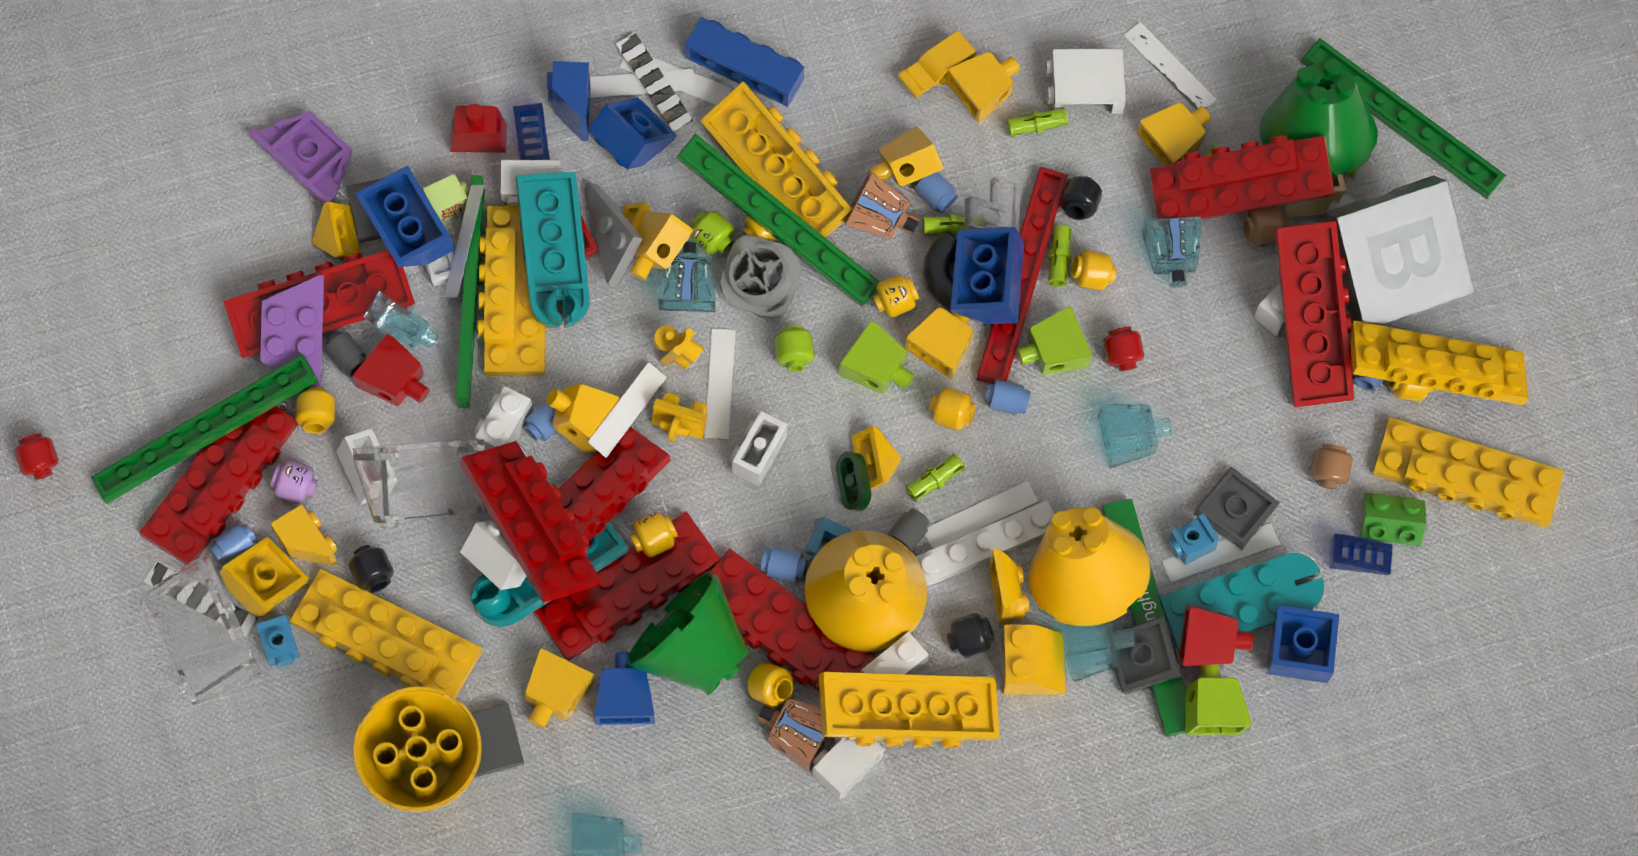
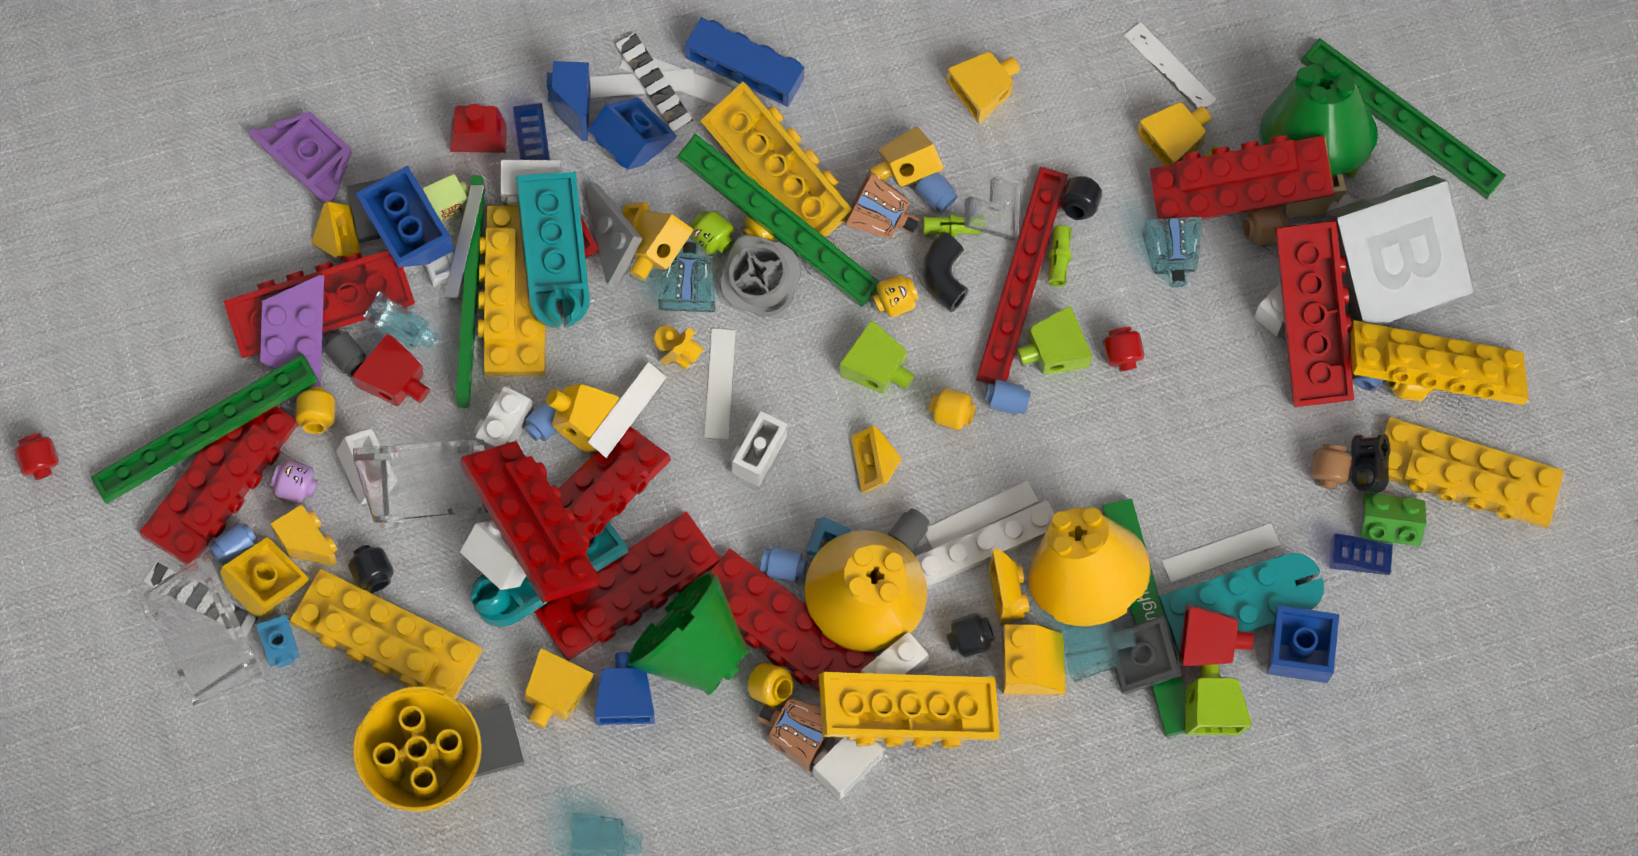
(653, 534): yellow head -> none
(679, 419): yellow hips -> none
(794, 348): lime head -> none
(853, 481): dark green plate -> none
(934, 64): yellow piece -> none
(935, 477): lime pin -> none
(941, 341): yellow torso -> none
(988, 274): blue slope -> none
(1037, 122): lime pin -> none
(1086, 78): white panel -> none
(1093, 270): yellow head -> none
(1130, 432): clear light blue torso -> none
(1190, 550): dark azure brick -> none
(1237, 508): dark grey tile -> none
(1370, 459): none -> black piece

